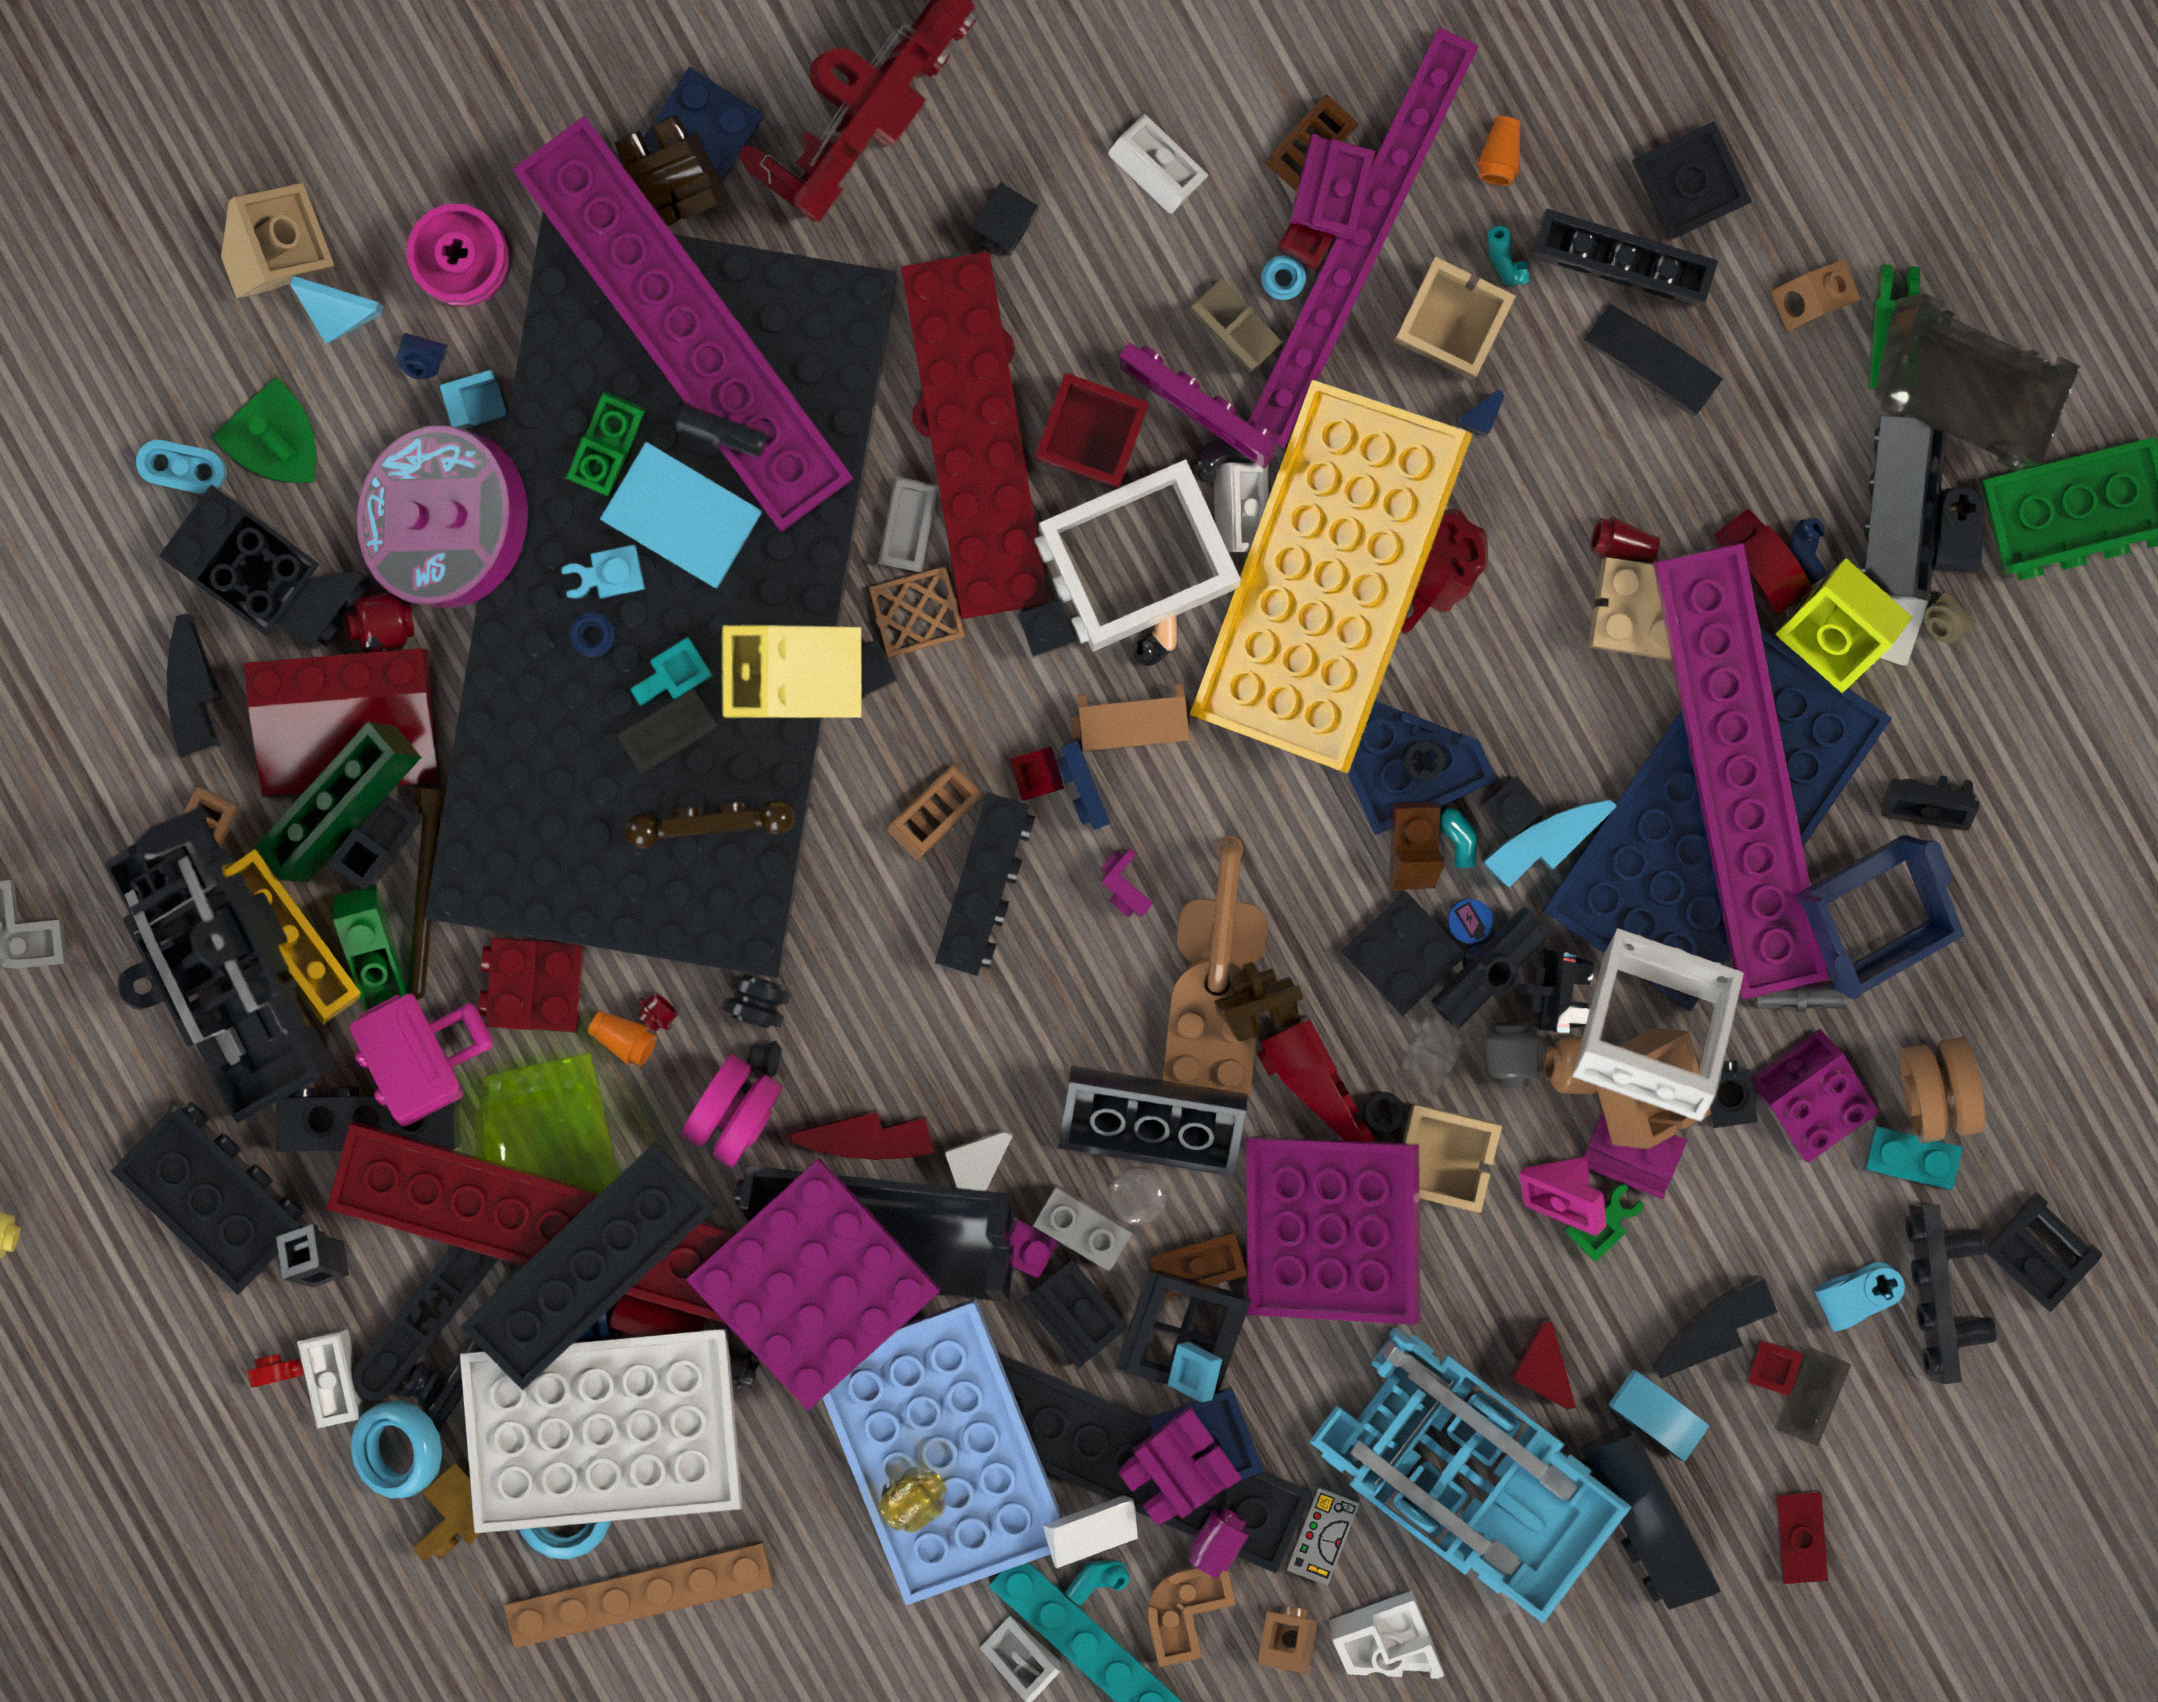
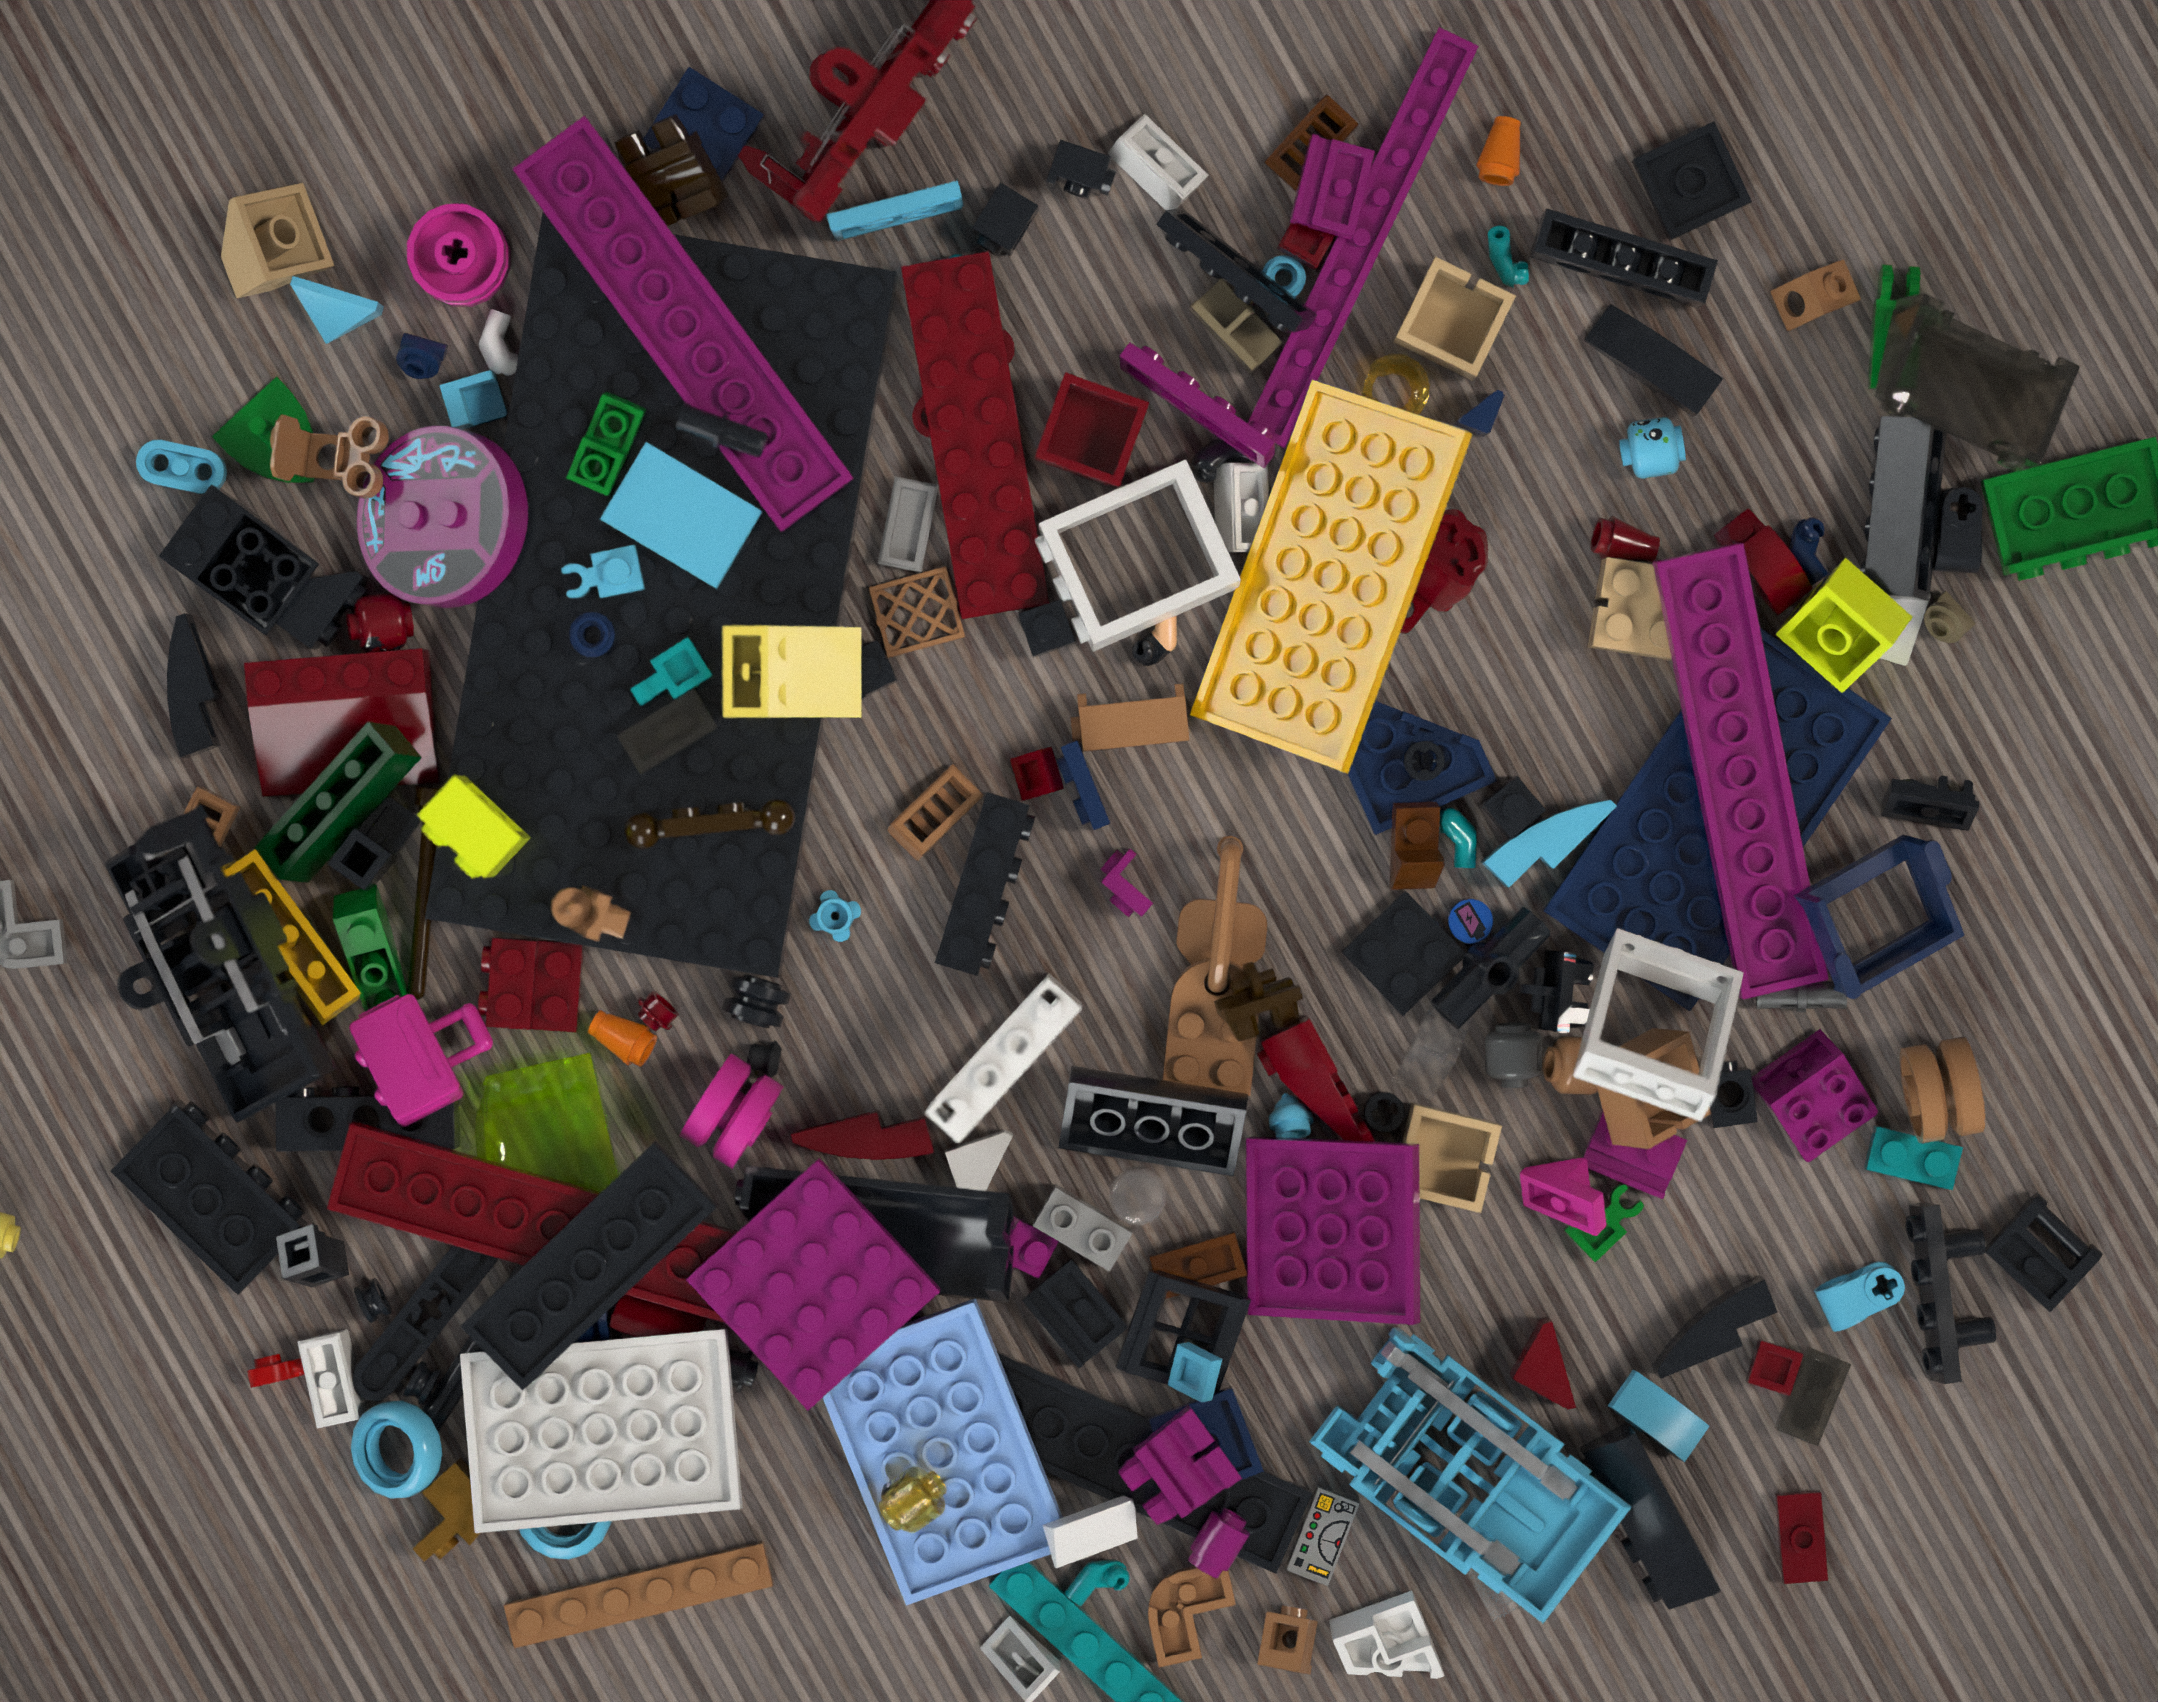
(298, 451): none -> medium nougat piece
(372, 1300): none -> black bush
(472, 827): none -> neon yellow brick
(494, 347): none -> white arm
(589, 912): none -> medium nougat hips
(832, 903): none -> medium azure plate
(895, 211): none -> medium azure tile
(1003, 1058): none -> white window
(1081, 171): none -> black brick
(1223, 261): none -> black plate
(1290, 1118): none -> medium azure plate
(1409, 369): none -> clear yellow piece
(1653, 447): none -> medium azure head

